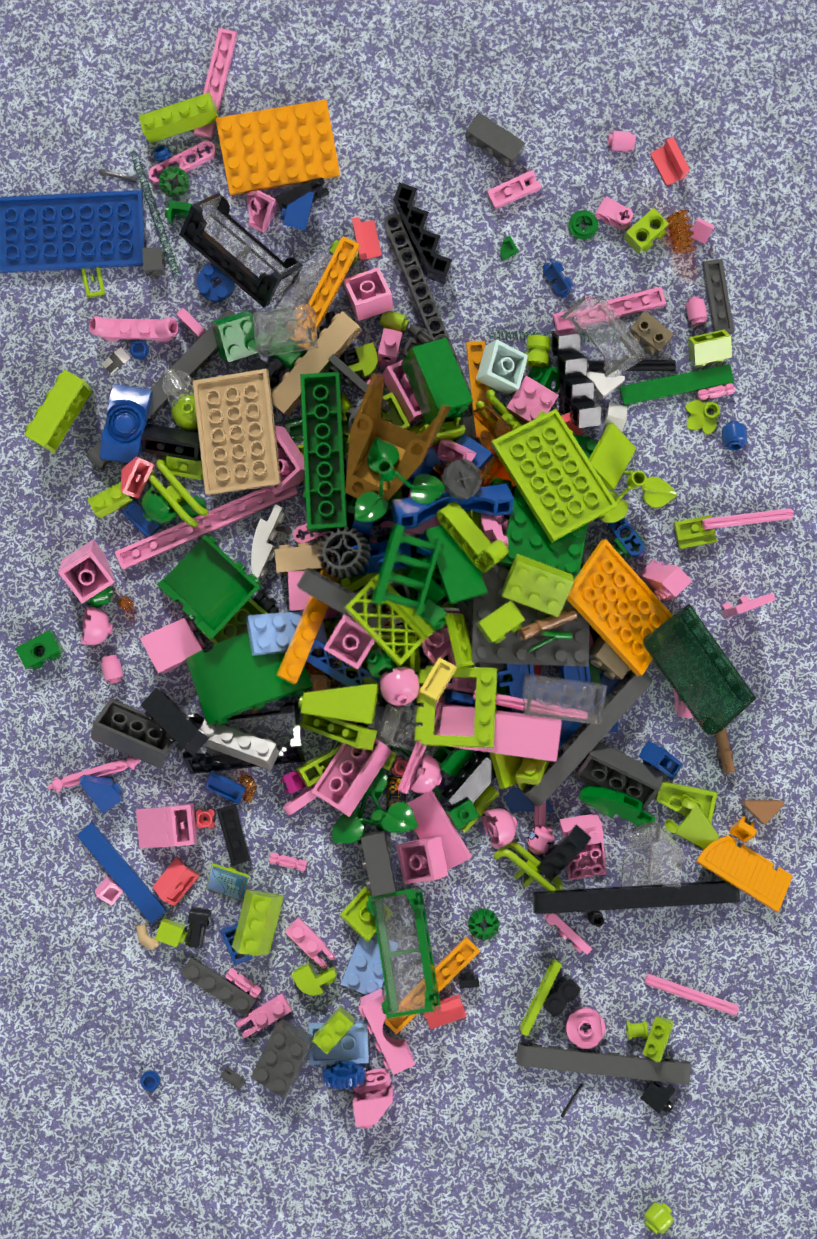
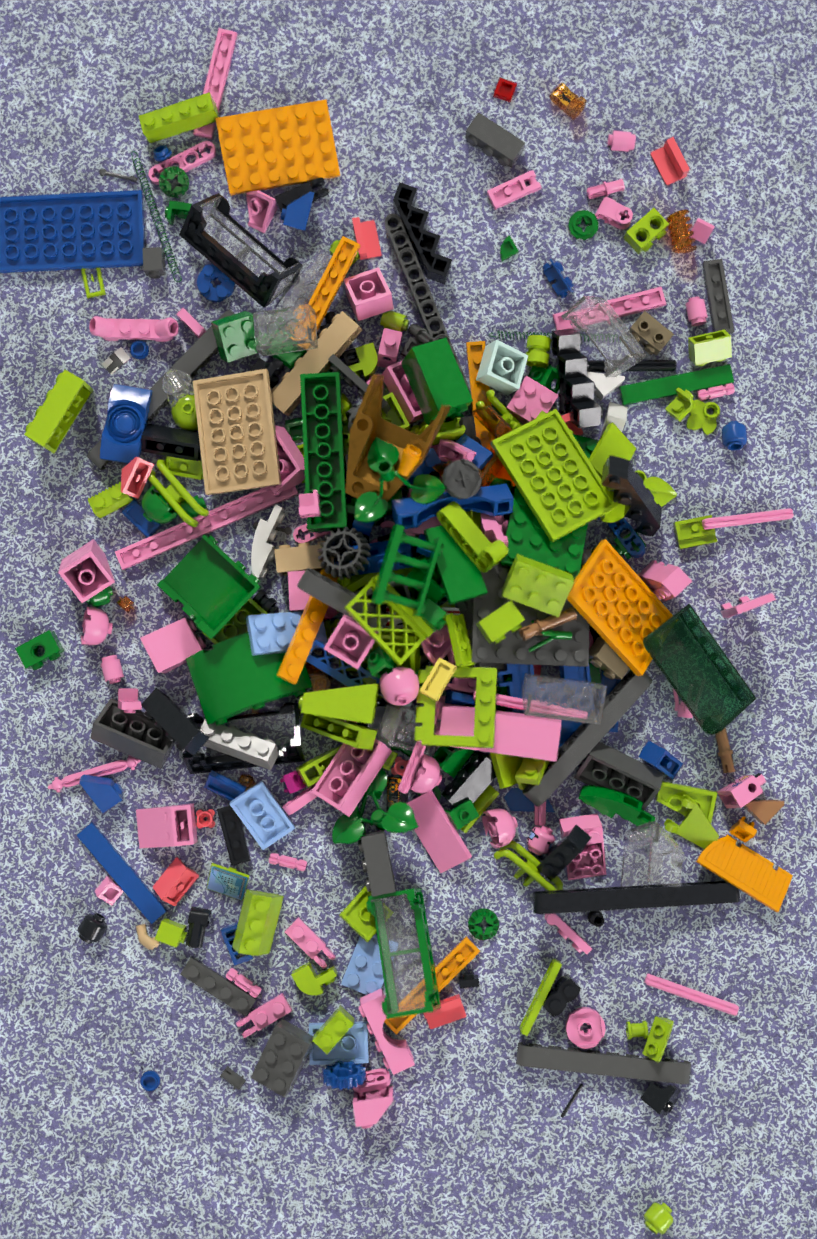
(92, 928): none -> black head
(128, 700): none -> bright pink bracket
(262, 815): none -> light blue plate
(309, 505): none -> bright pink panel
(409, 459): none -> light orange cone
(422, 860): bright pink brick -> none
(505, 90): none -> red tile
(568, 101): none -> clear orange leg
(605, 189): none -> bright pink axle
(632, 493): none -> black brick
(681, 404): none -> lime bracket
(742, 791): none -> bright pink torso

